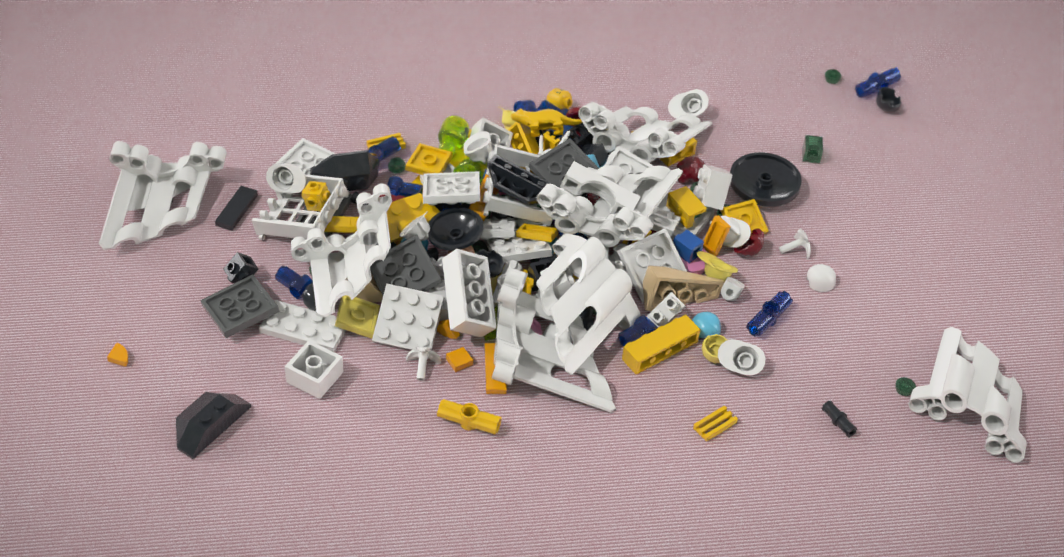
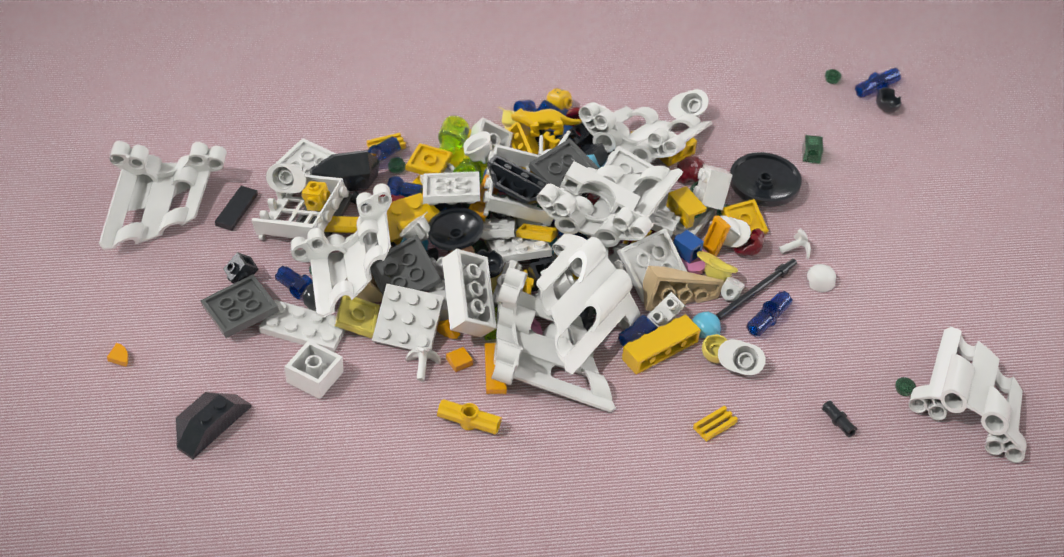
(780, 271): none -> black bar

